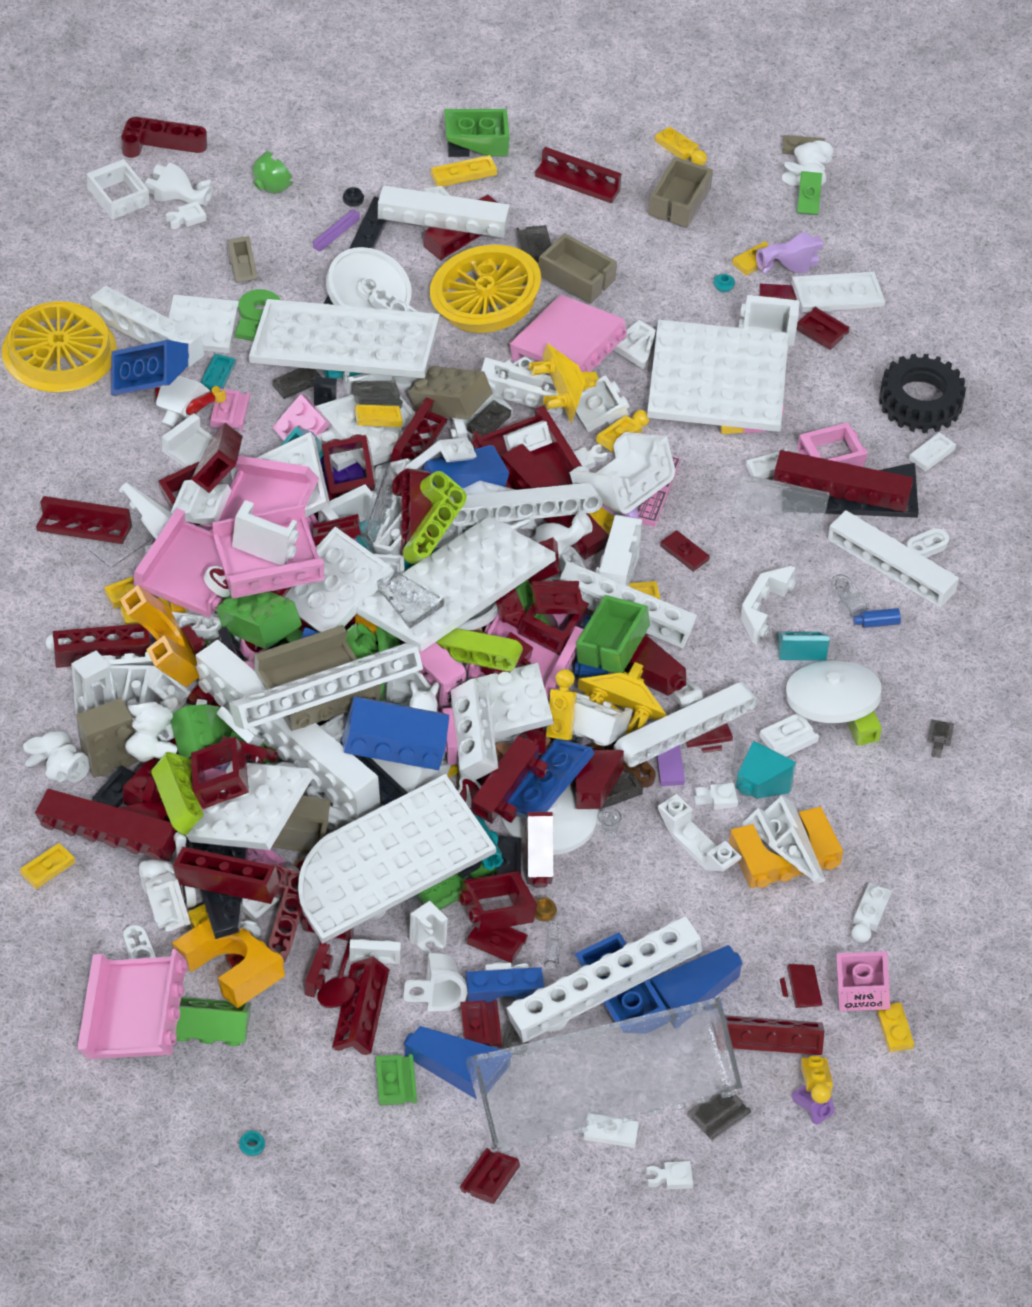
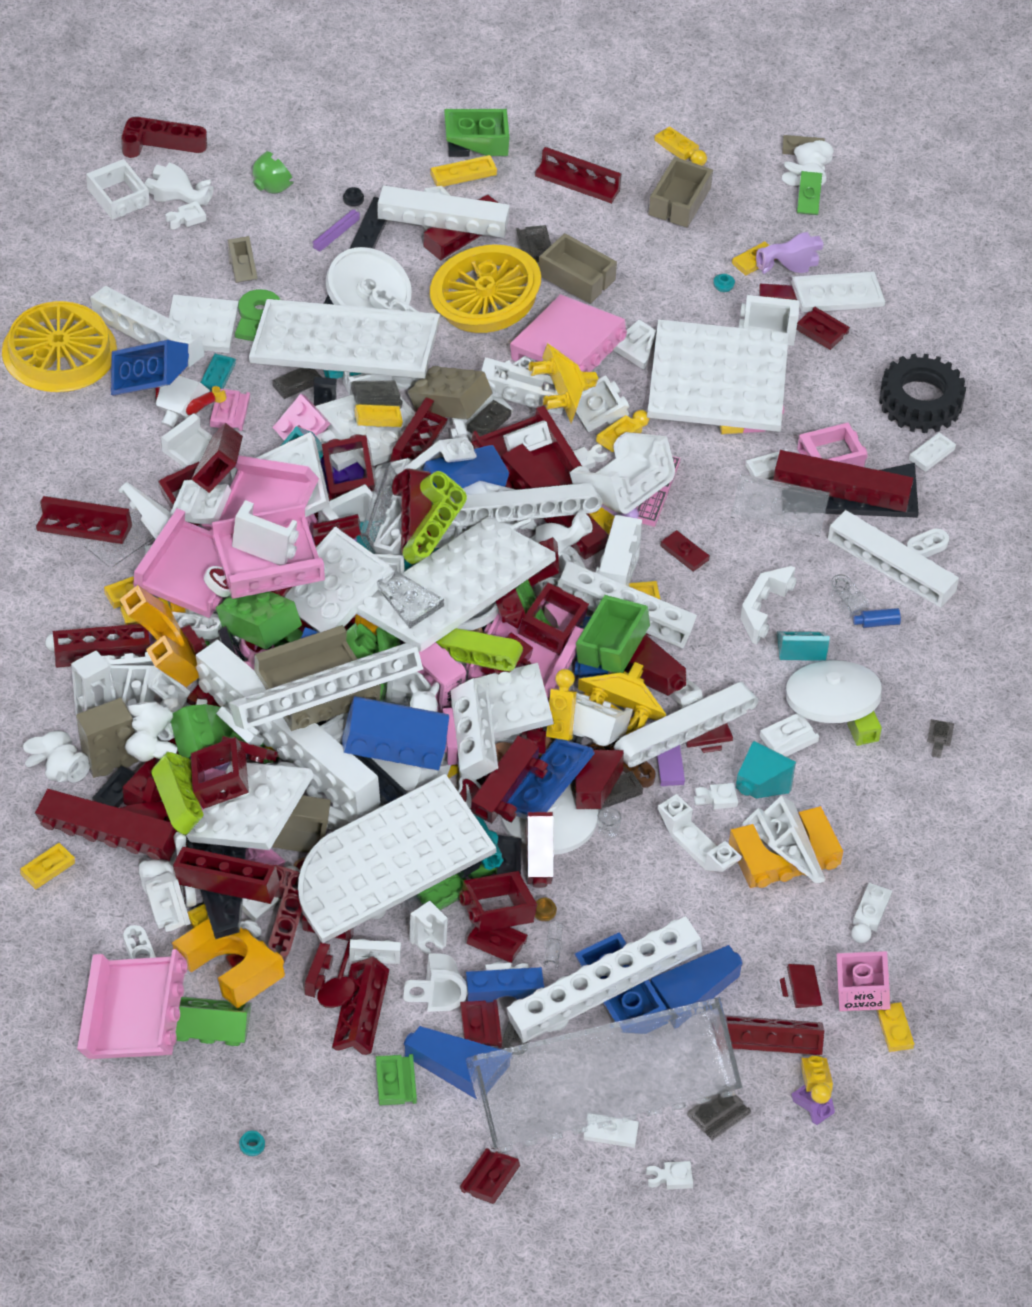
(557, 597): dark red plate -> none

